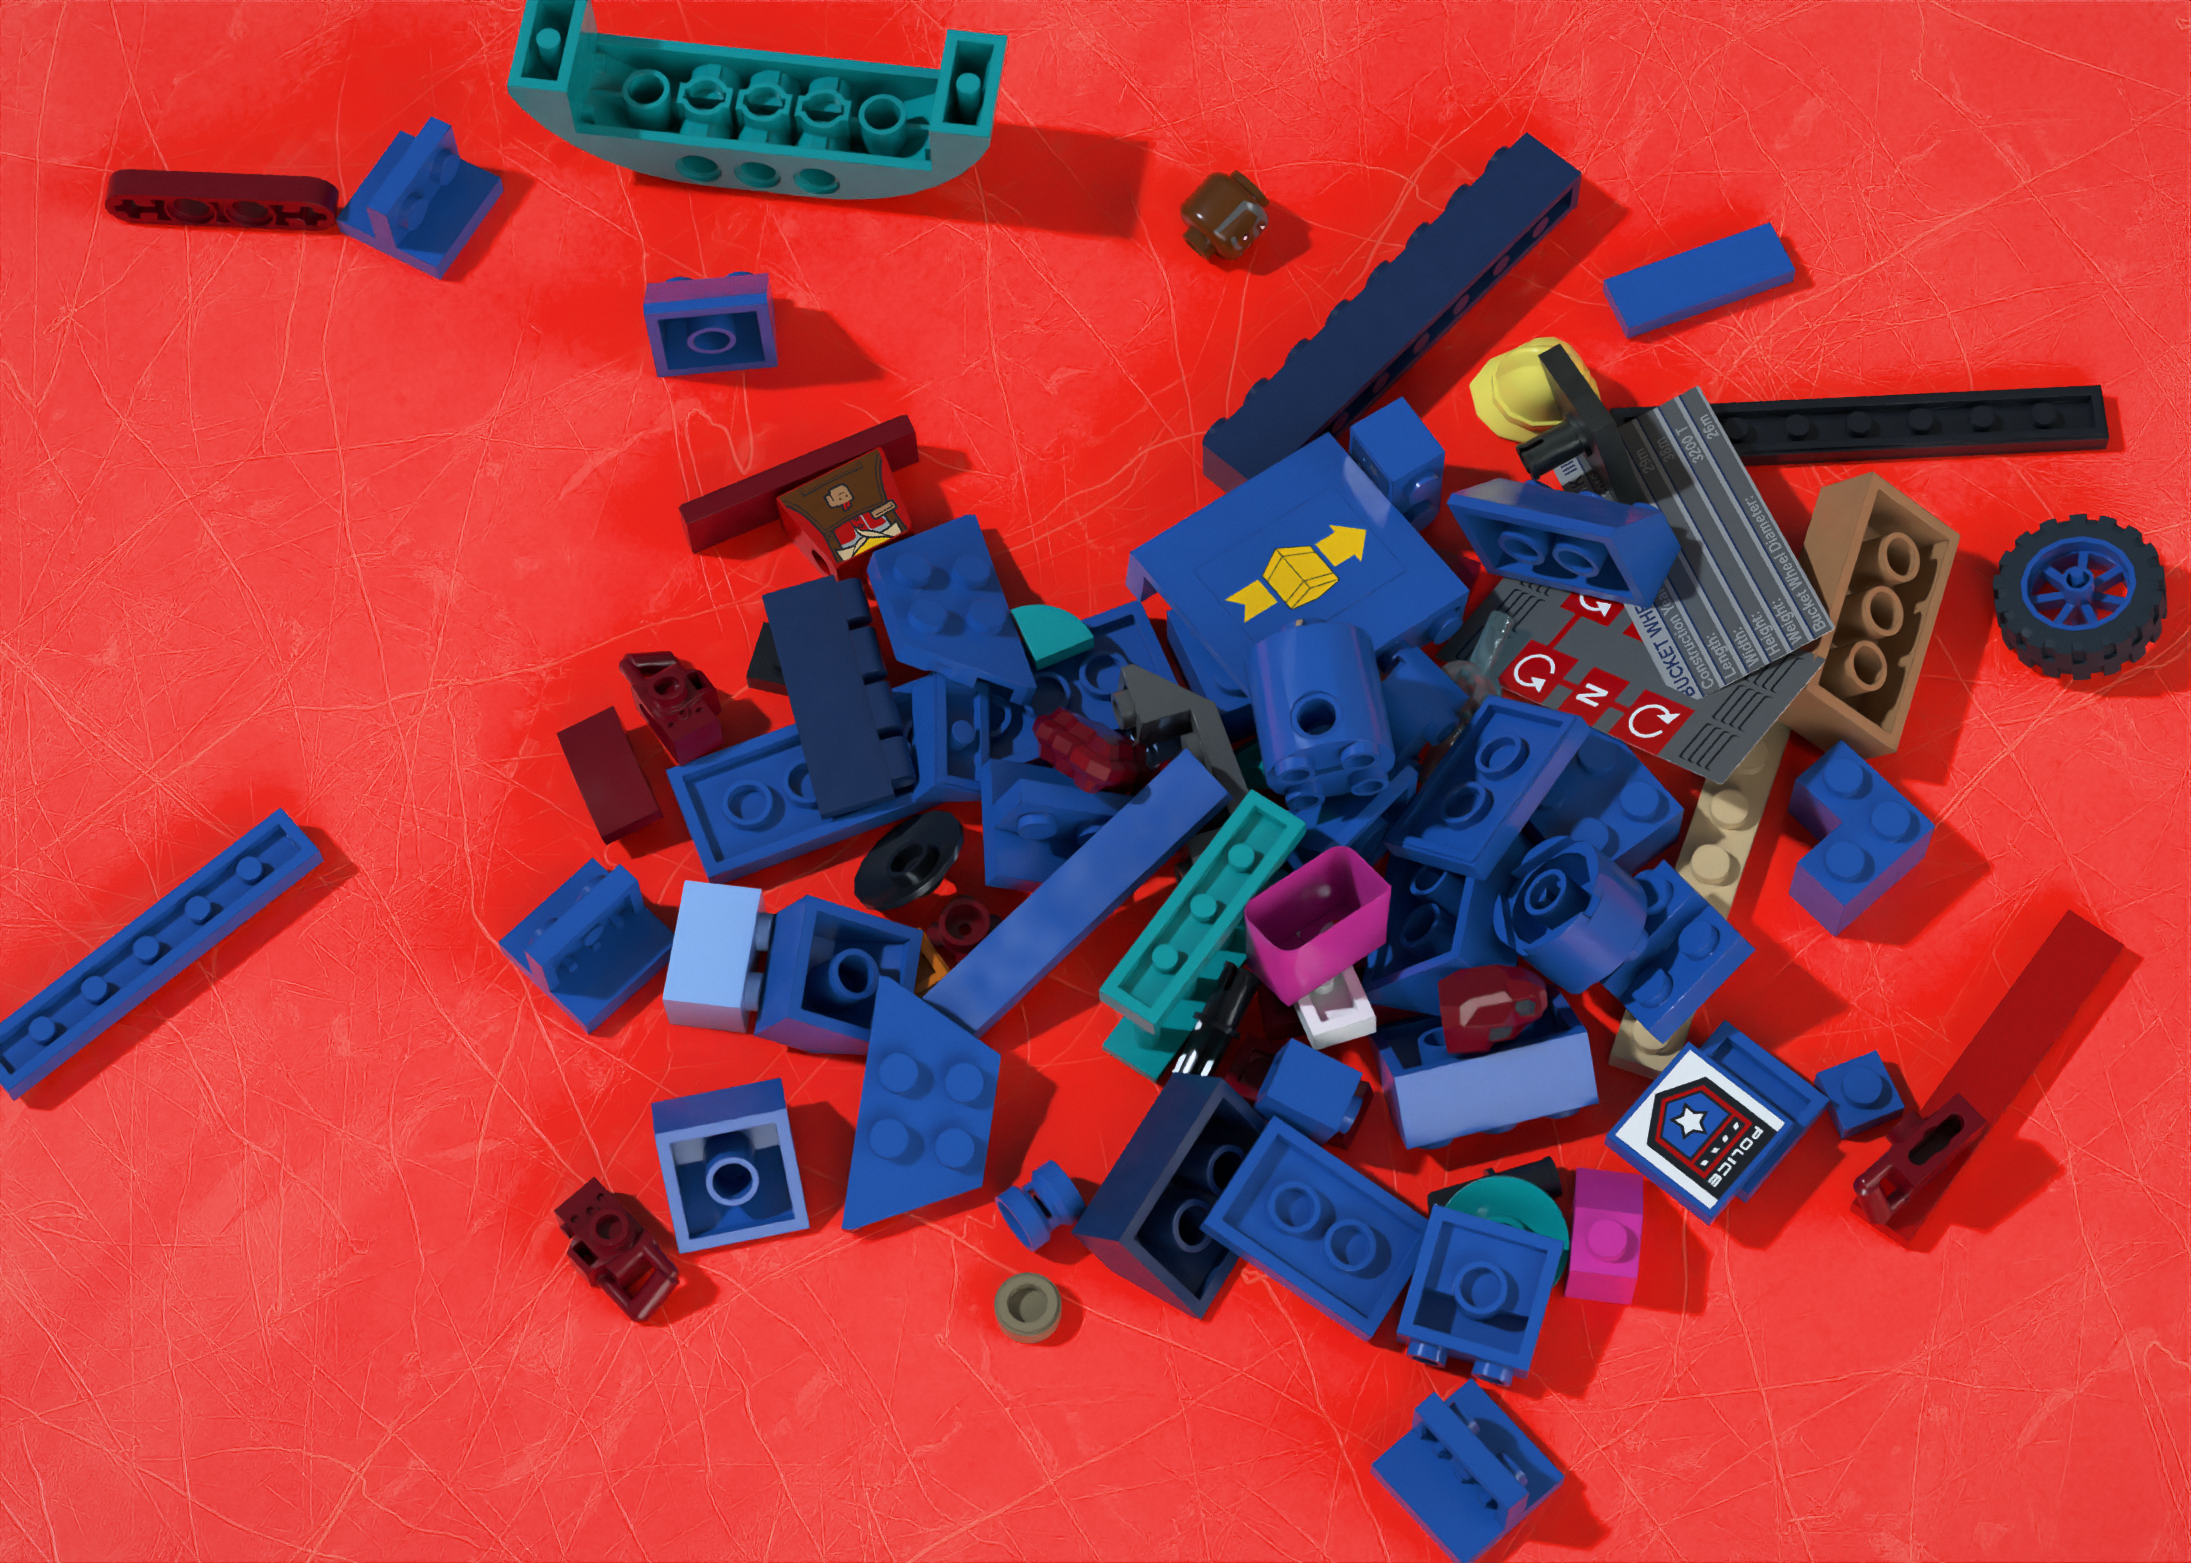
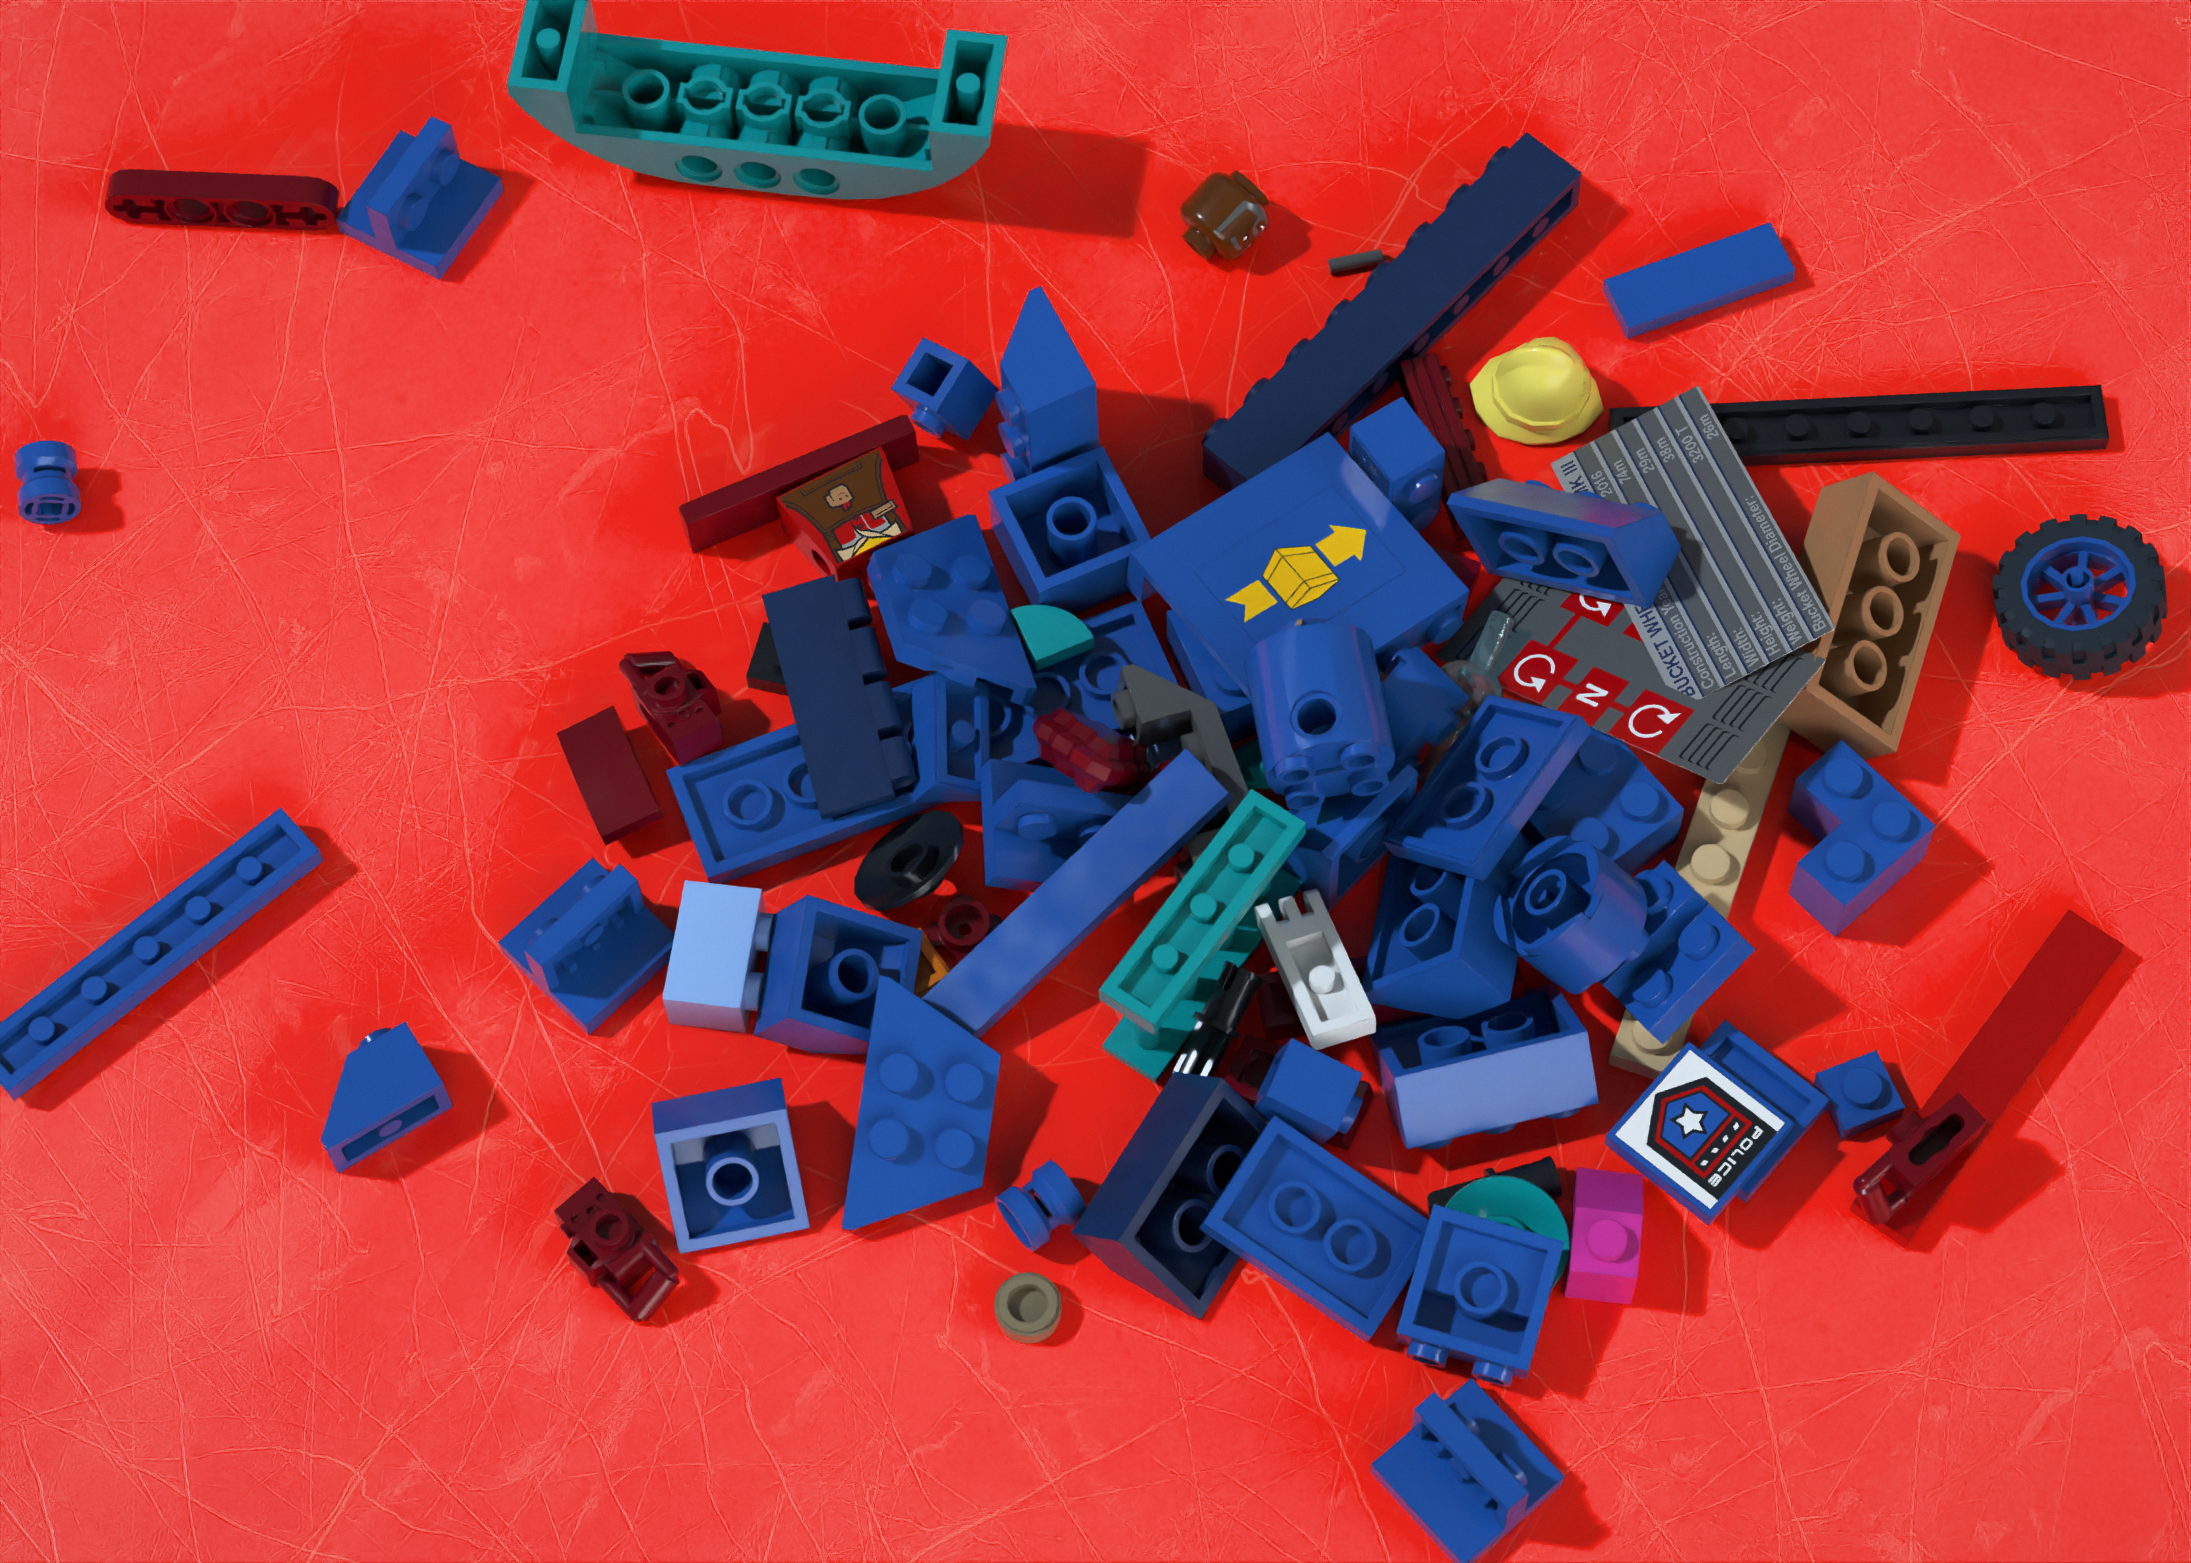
(47, 478): none -> blue wheel
(381, 1096): none -> blue slope
(711, 324): blue slope -> none
(944, 391): none -> blue brick
(1044, 394): none -> blue slope
(1069, 532): none -> blue brick
(1321, 891): dark pink piece -> none
(1355, 261): none -> dark grey piece
(1428, 394): none -> dark red piece
(1488, 1006): dark red rock -> none
(1584, 430): pearl dark grey tile -> none

